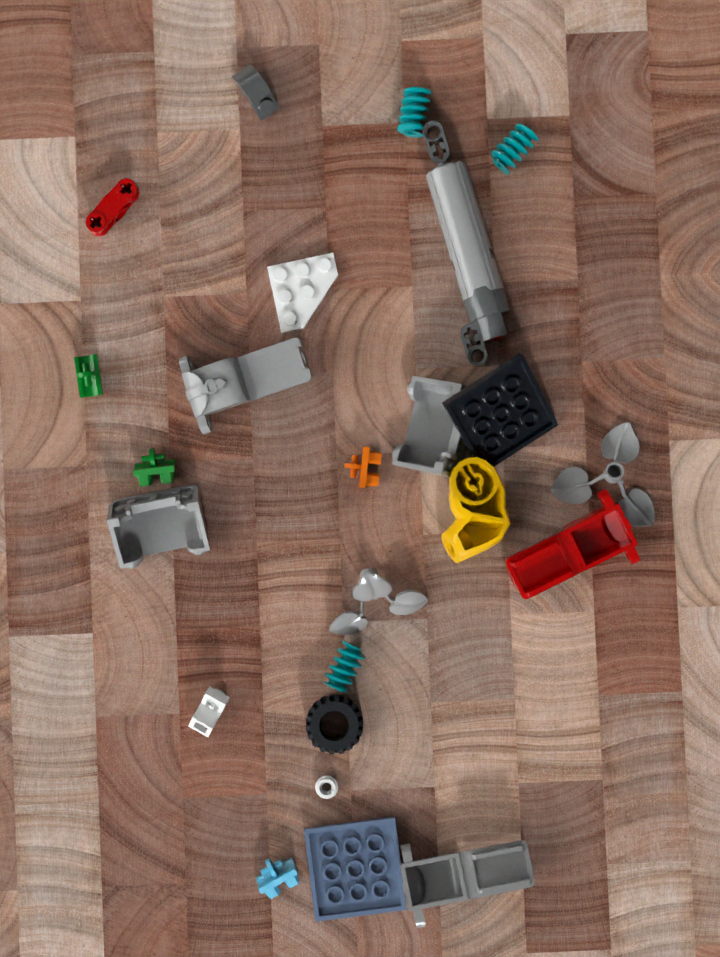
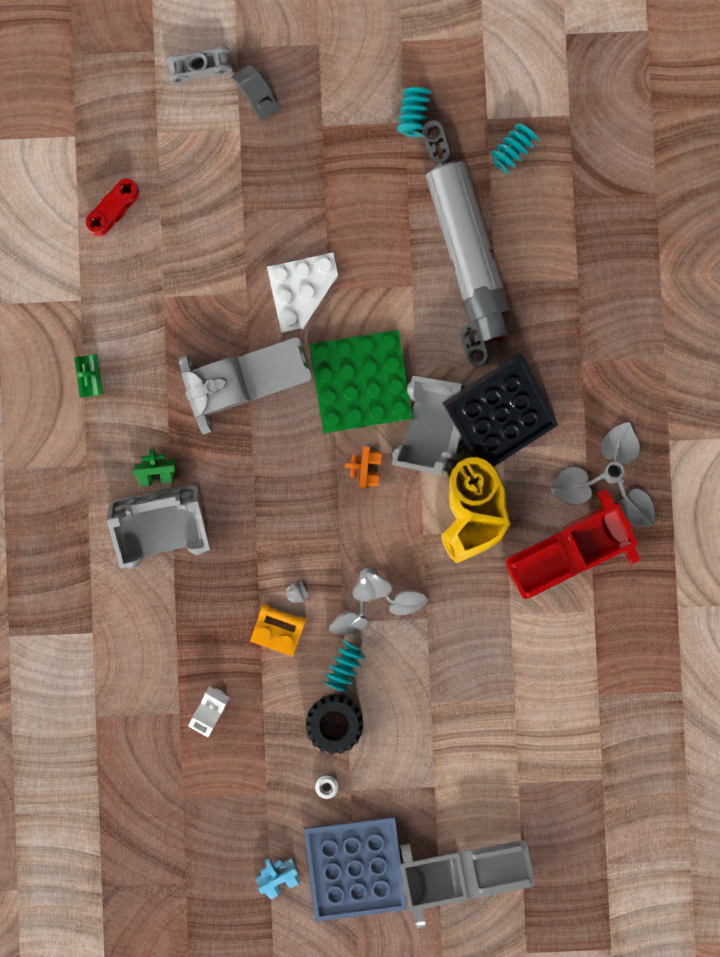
(186, 62): none -> light grey piece
(274, 636): none -> light orange plate
(296, 592): none -> light grey plate
(360, 381): none -> green plate

